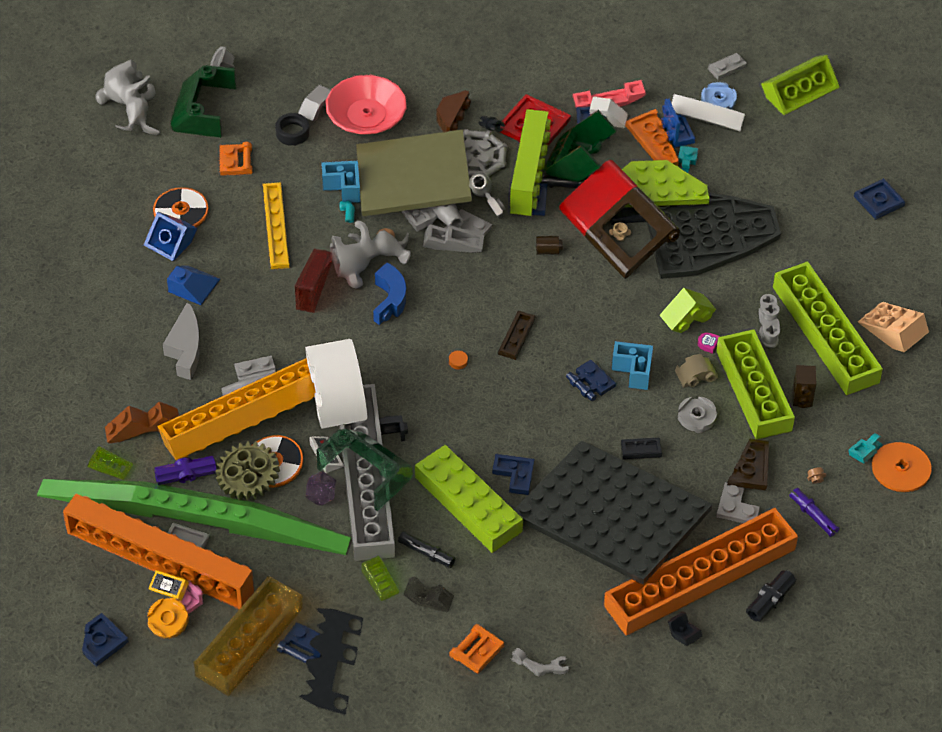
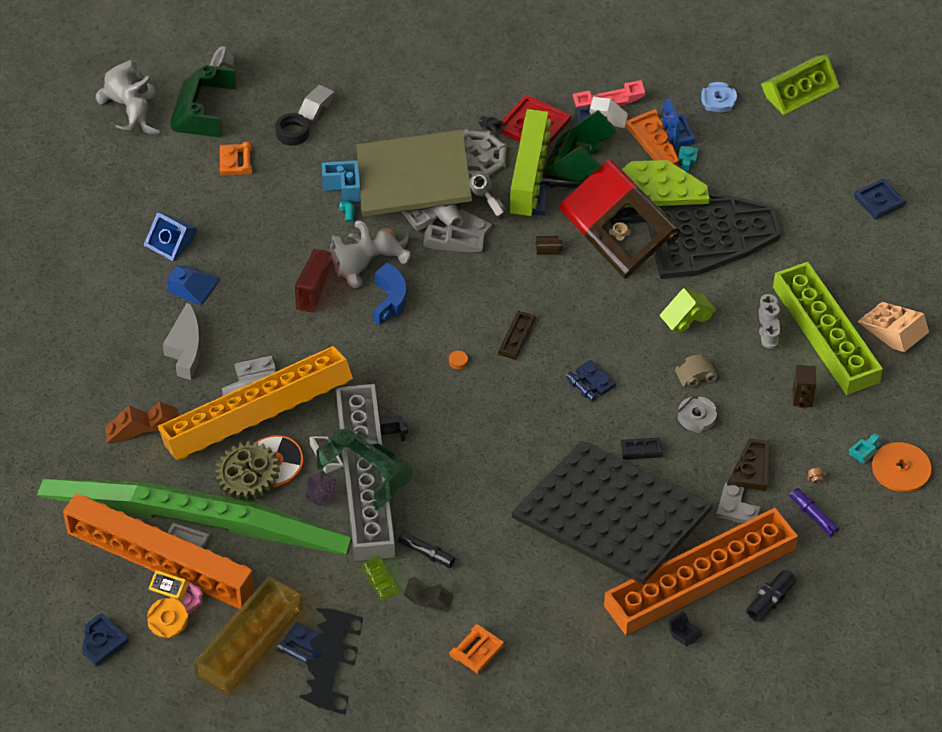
(97, 465): clear neon green slope -> none
(184, 470): dark purple piece -> none
(193, 203): piece -> none
(276, 226): yellow tile -> none
(336, 383): white panel -> none
(366, 104): coral dish -> none
(452, 110): reddish brown slope -> none
(468, 498): lime brick -> none
(519, 470): dark blue plate -> none
(539, 669): light grey piece -> none
(633, 359): dark azure brick -> none
(708, 112): white slope -> none
(708, 342): dark pink tile -> none
(727, 66): light grey plate -> none
(755, 384): lime brick -> none

